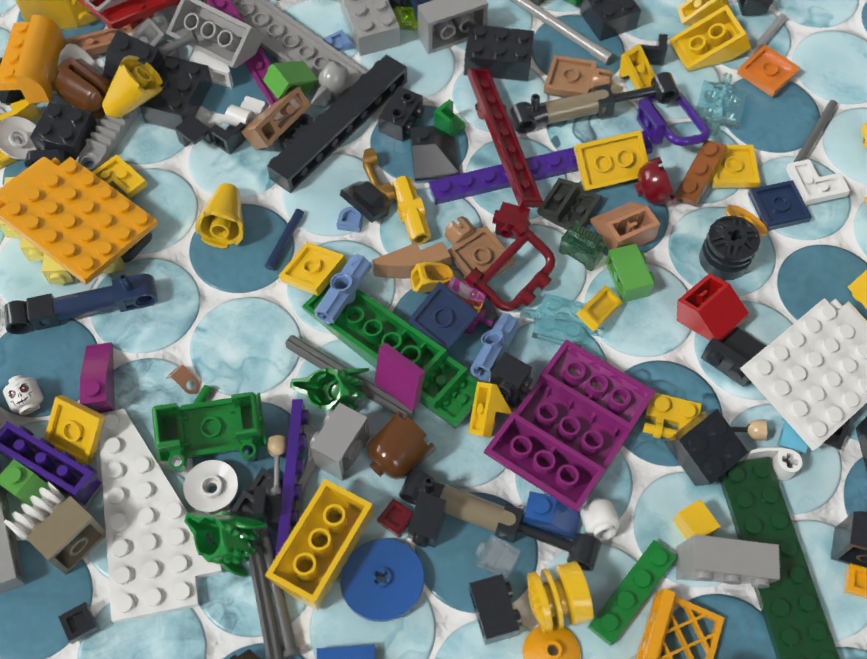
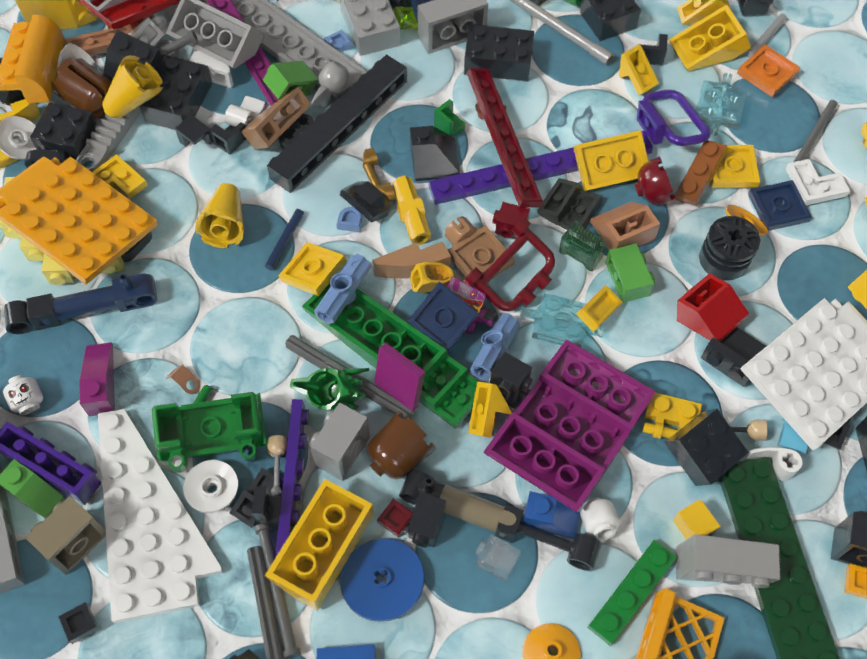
(34, 514): white piece -> none
(74, 429): yellow plate -> none
(230, 538): green piece -> none
(401, 113): black brick -> none
(494, 609): black brick -> none
(561, 596): yellow wheel -> none
(575, 76): medium nougat plate -> none
(599, 102): black piece -> none

